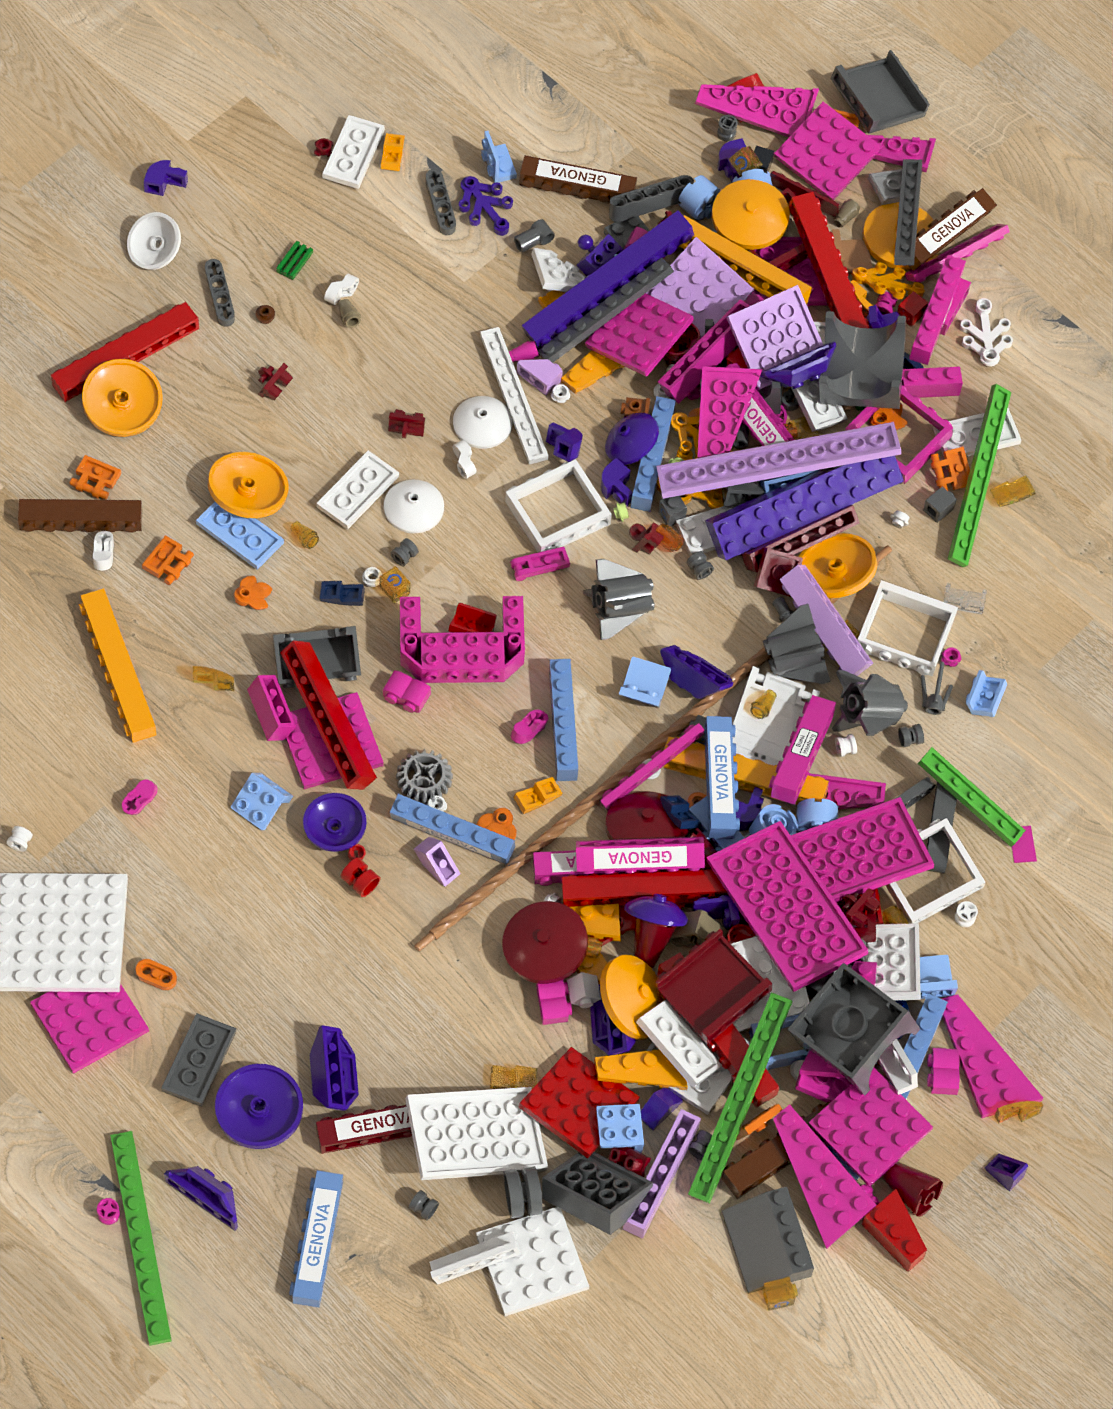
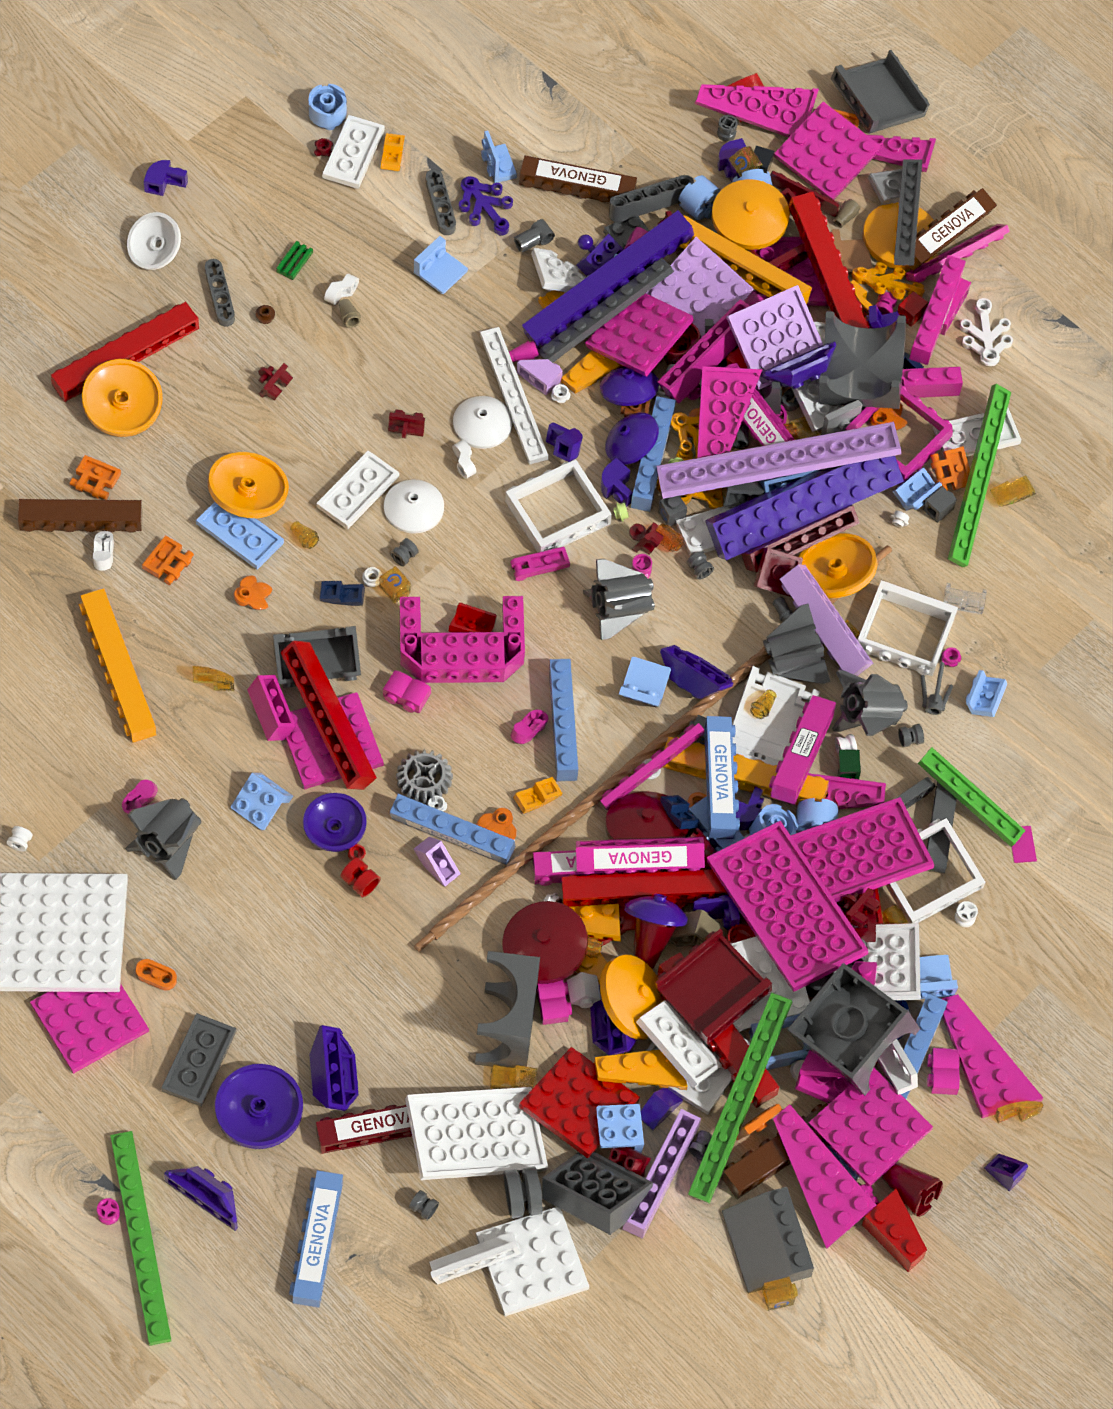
(165, 832): none -> dark grey brick
(327, 106): none -> light blue brick
(438, 266): none -> light blue bracket
(520, 997): none -> dark grey piece
(628, 387): none -> dark purple dish
(642, 564): none -> dark pink wheel
(839, 419): none -> light grey plate
(849, 764): none -> dark green panel
(916, 489): none -> light blue bracket

